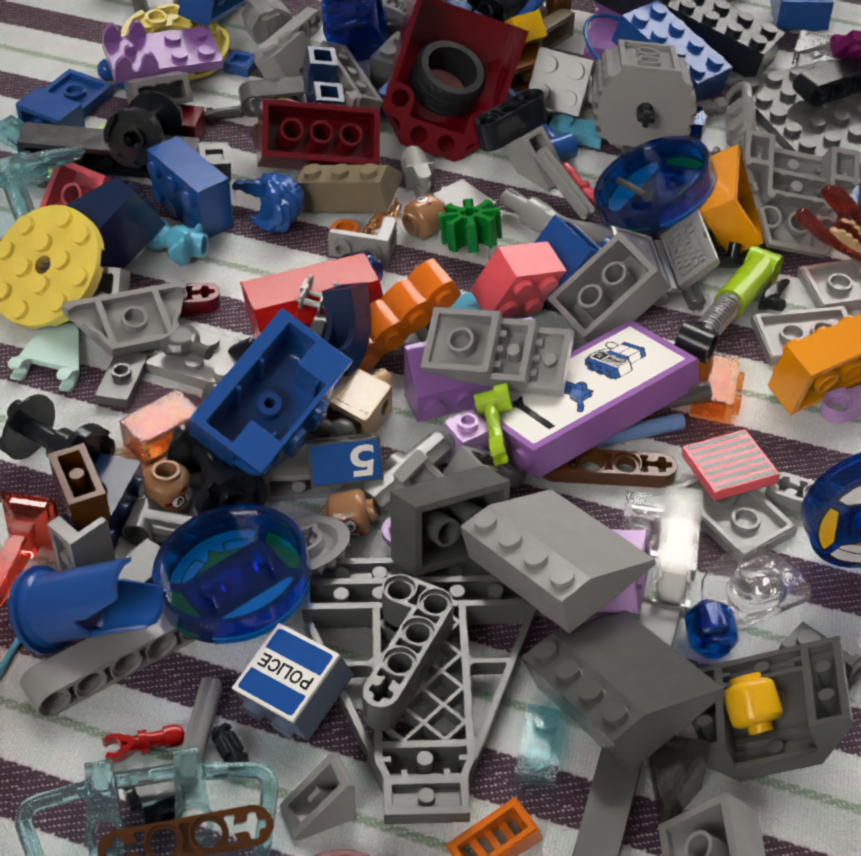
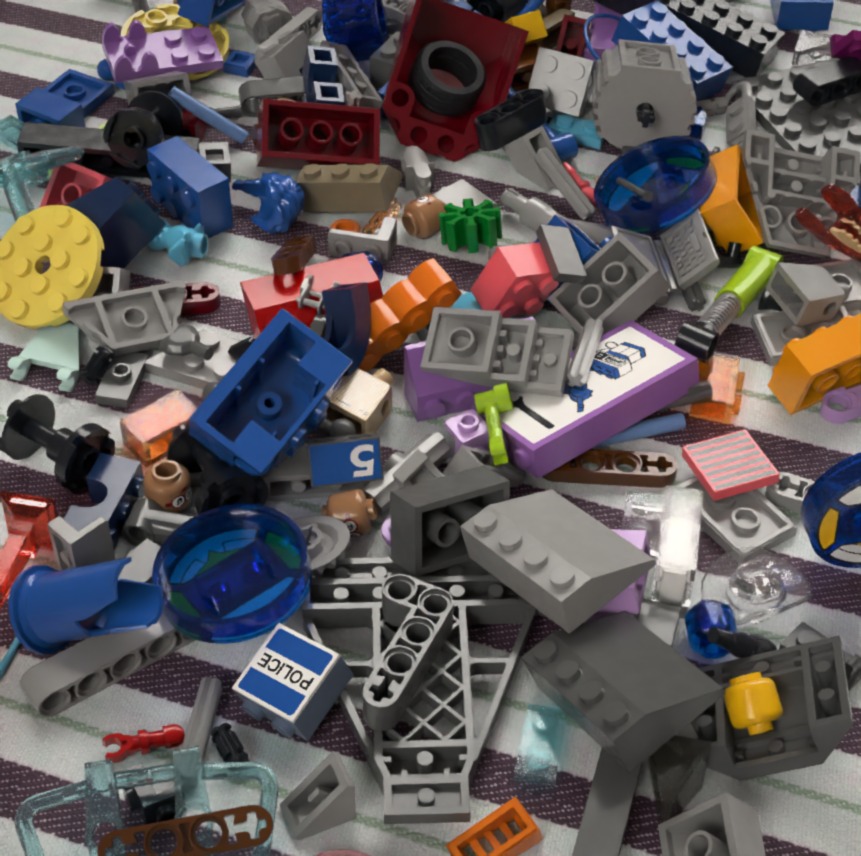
(79, 486): reddish brown brick -> none
(97, 365): none -> black piece
(208, 115): none -> medium blue piece
(293, 255): none -> reddish brown beam
(561, 254): none -> tile
(571, 36): none -> dark red slope
(585, 353): none -> light grey axle
(740, 643): none -> black piece
(806, 292): none -> light grey torso

